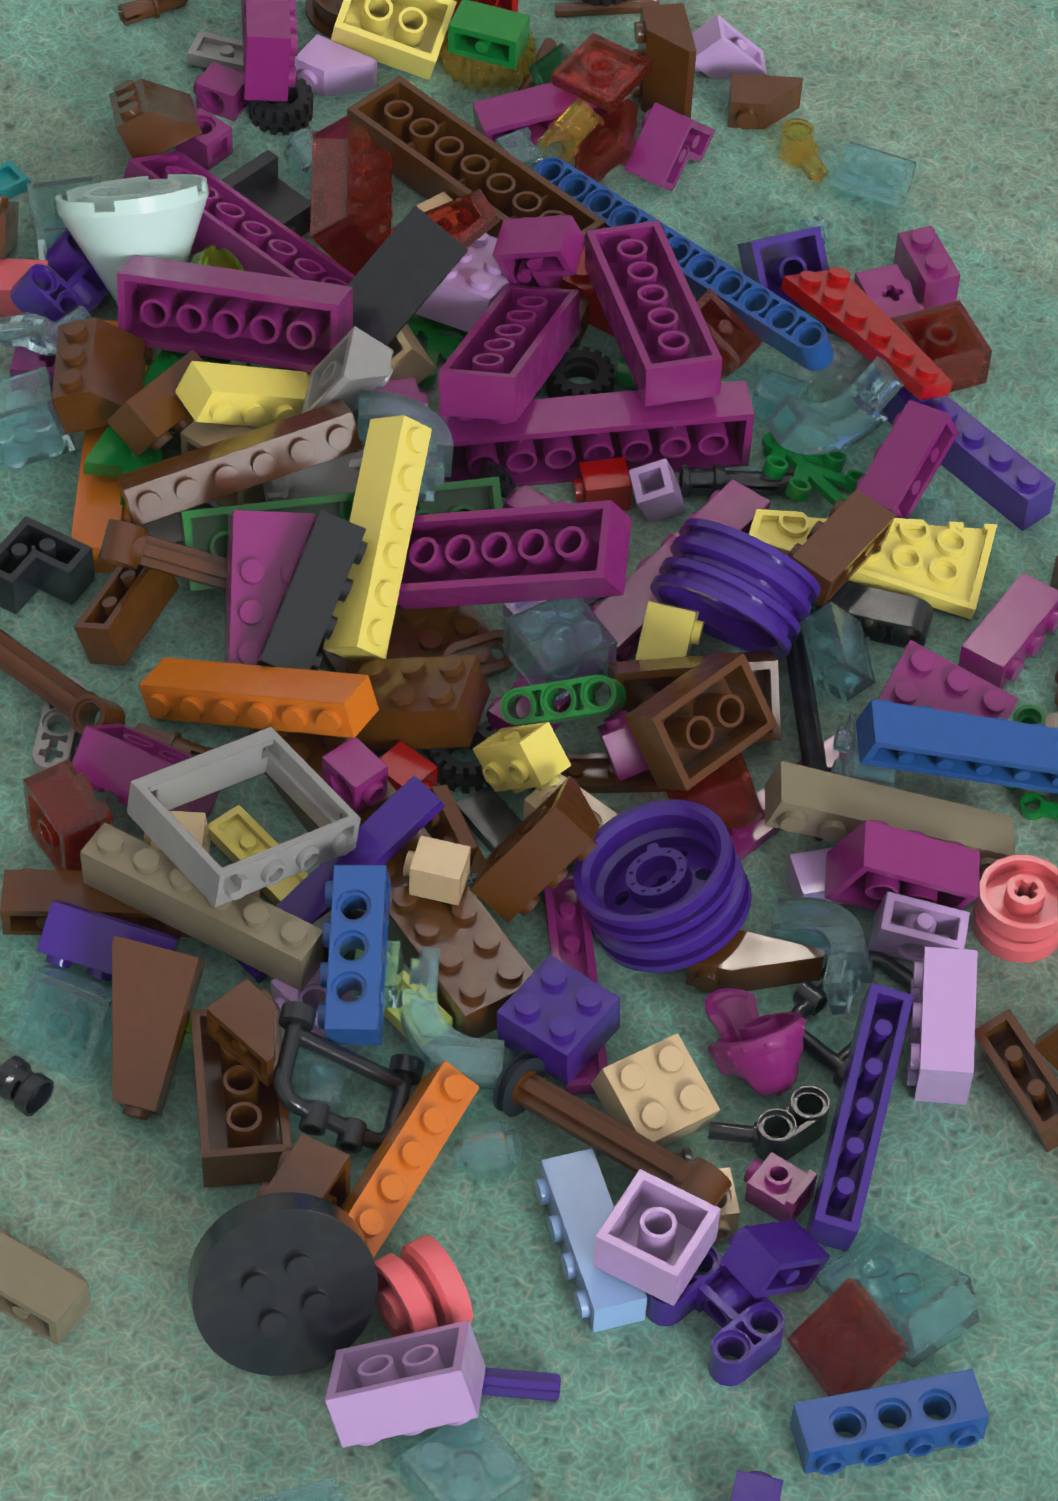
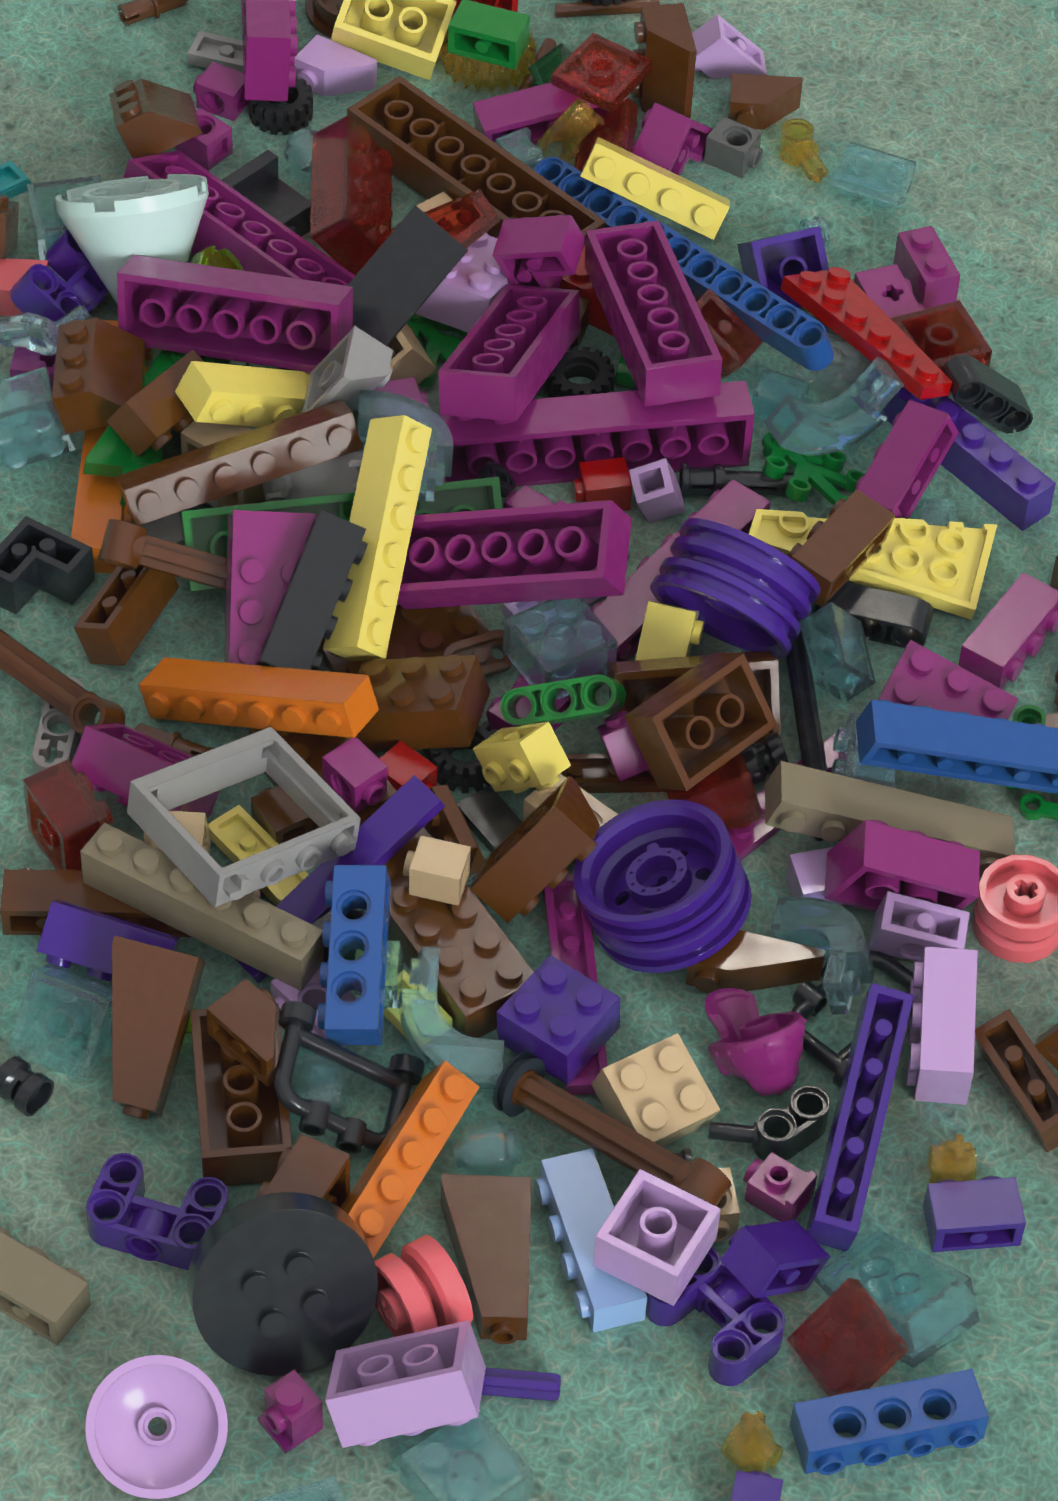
(121, 1436): none -> lavender dish
(147, 1226): none -> dark purple beam
(279, 815): none -> reddish brown brick
(291, 1411): none -> magenta brick
(492, 1246): none -> reddish brown slope
(655, 188): none -> light yellow brick
(733, 147): none -> dark grey brick
(752, 1444): none -> clear yellow axle
(773, 753): none -> black wheel
(952, 1160): none -> clear yellow axle
(974, 1214): none -> brick
(988, 394): none -> black beam

